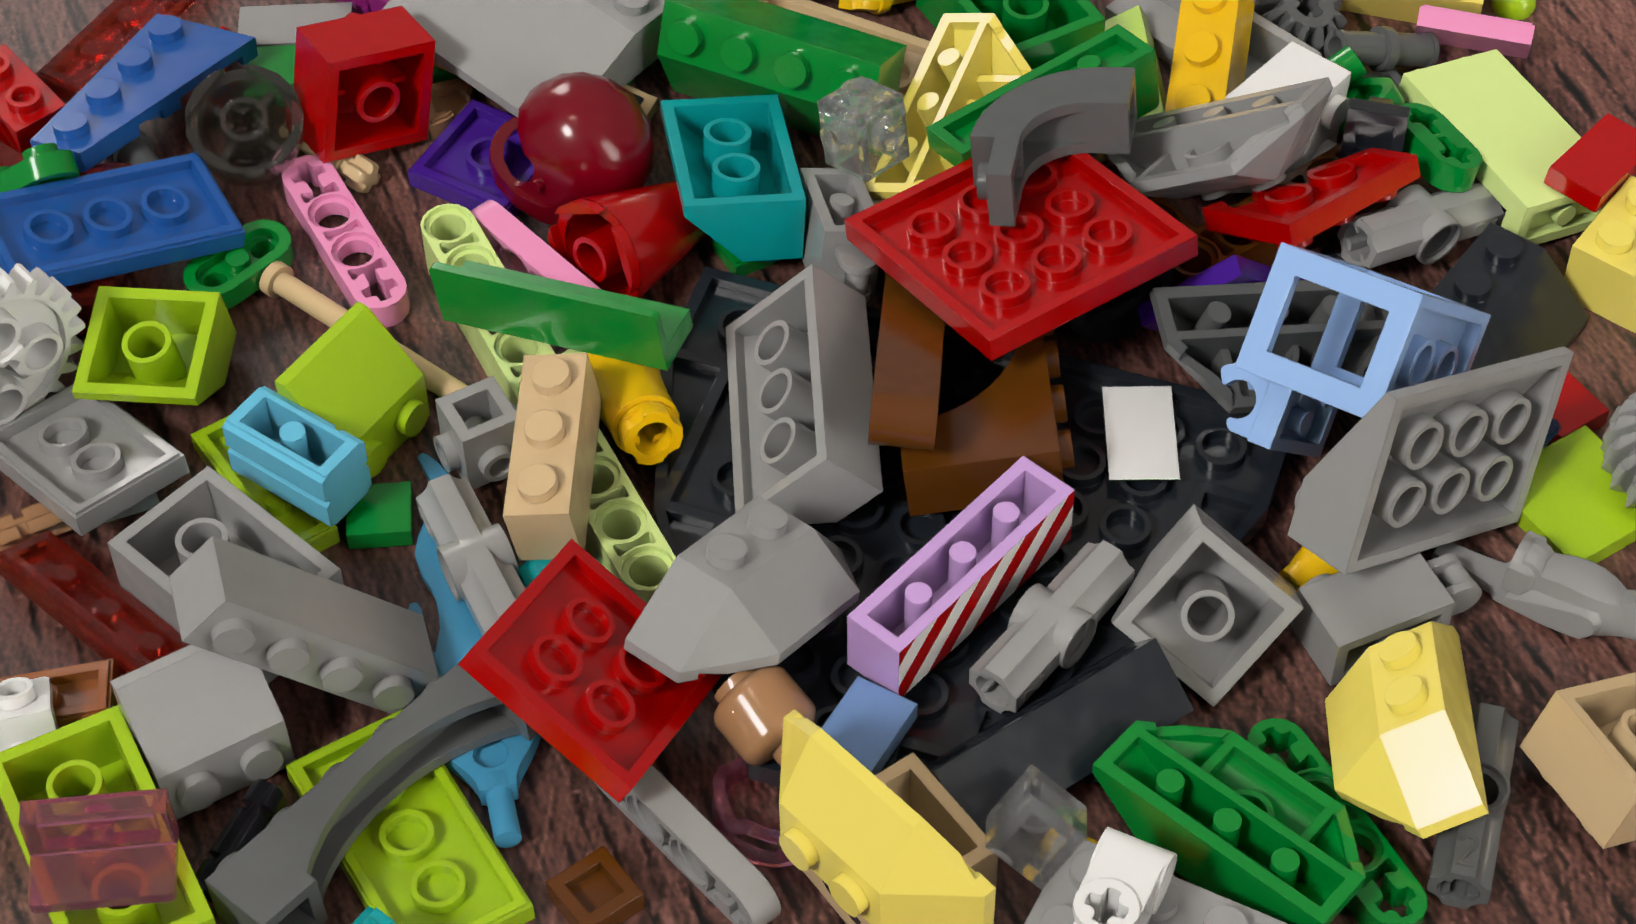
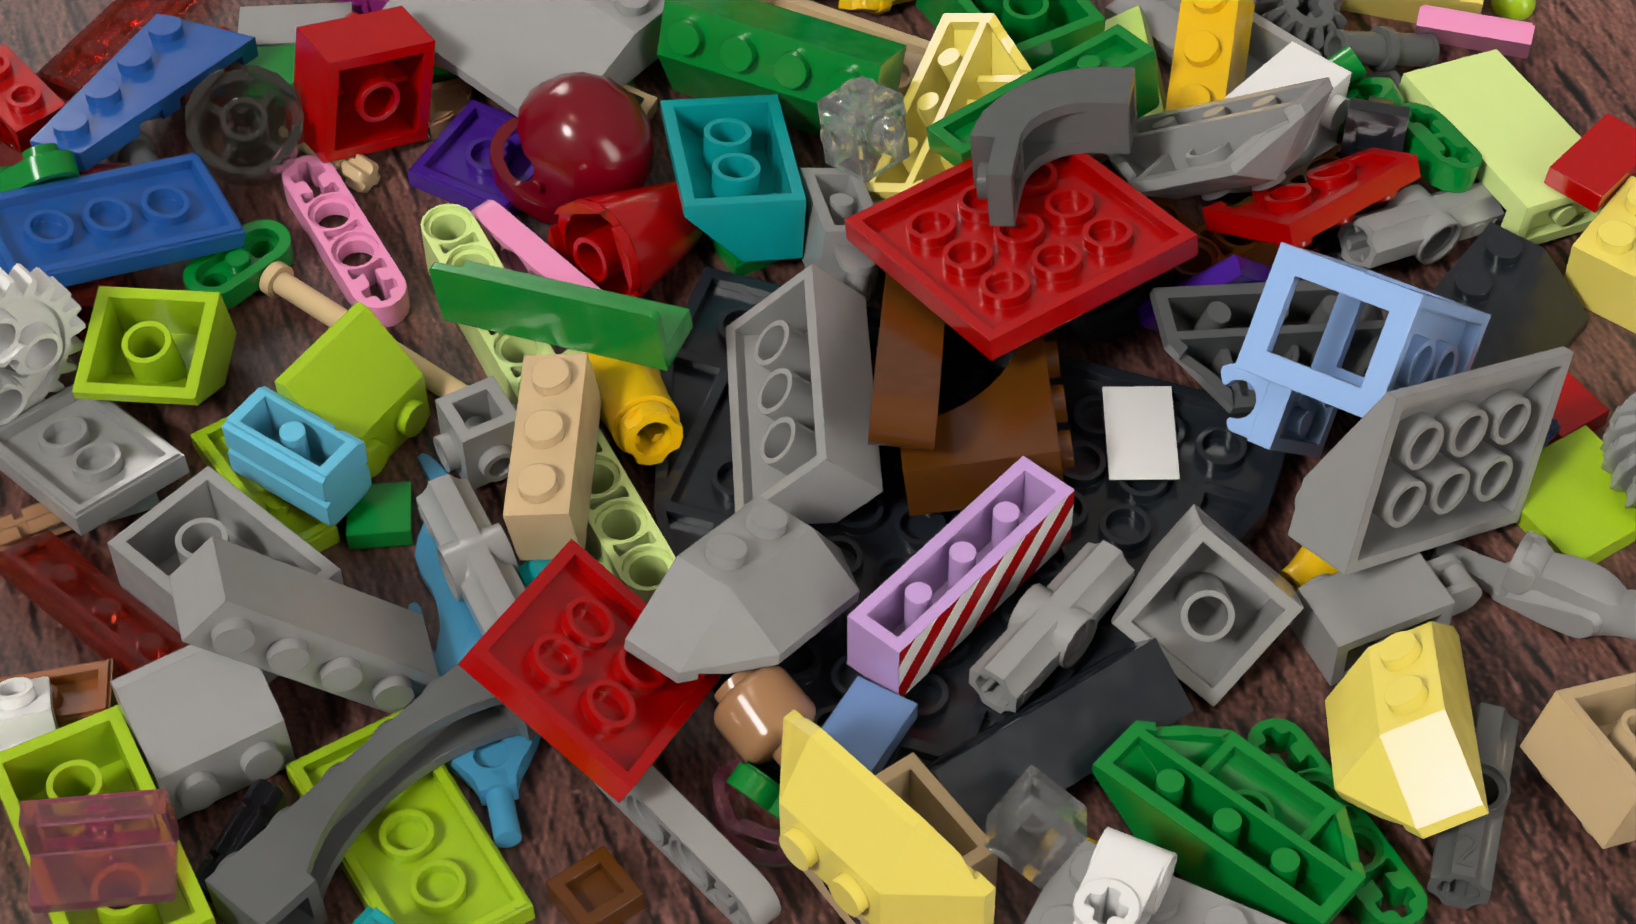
(756, 787): none -> green tile

